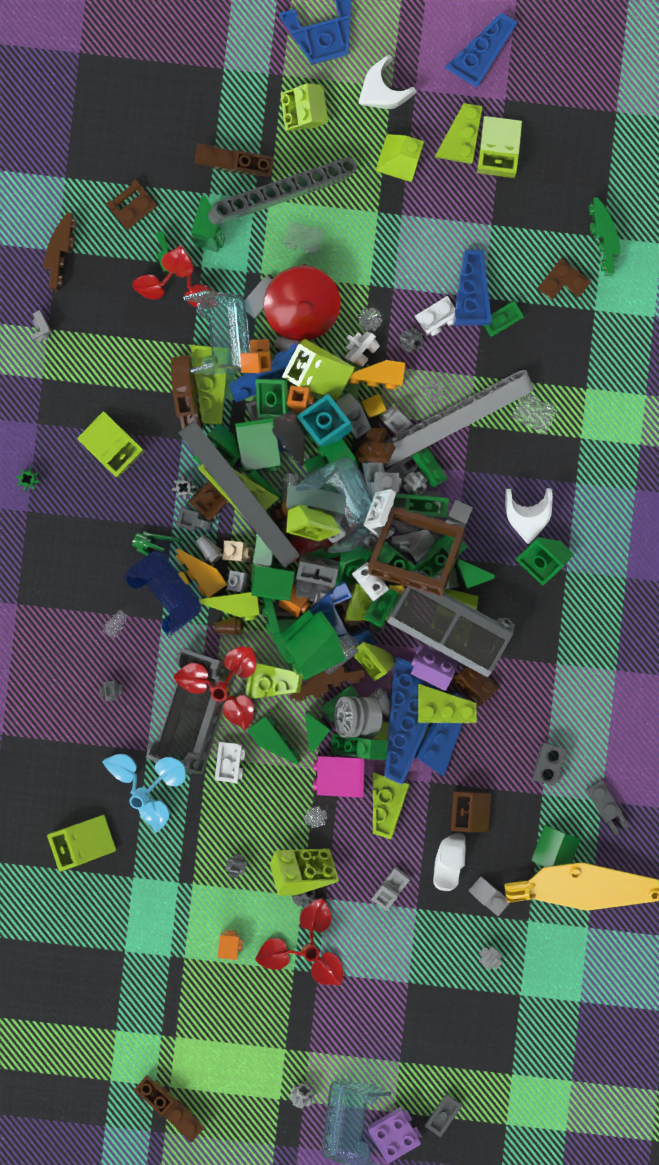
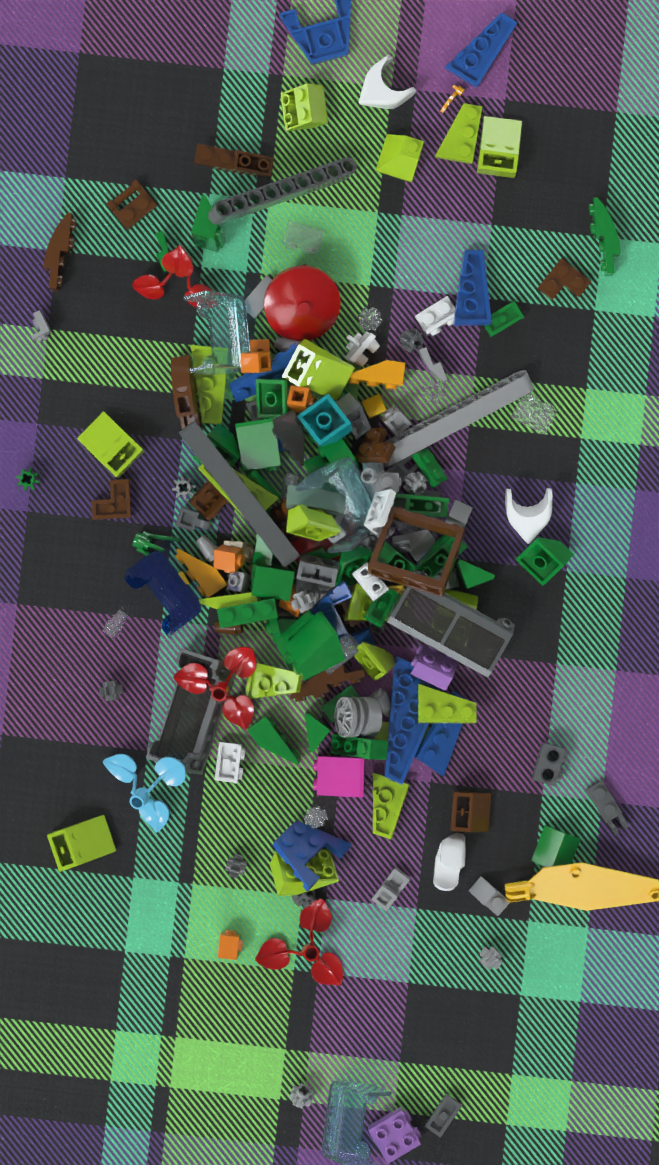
(118, 506): none -> reddish brown plate
(170, 1107): reddish brown slope -> none
(228, 558): none -> orange brick
(247, 613): none -> green plate
(301, 844): none -> blue wing
(303, 601): none -> light grey gear
(369, 480): none -> light grey hinge
(436, 369): none -> light grey slope
(459, 90): none -> light orange piece
(475, 685): reddish brown bracket -> none

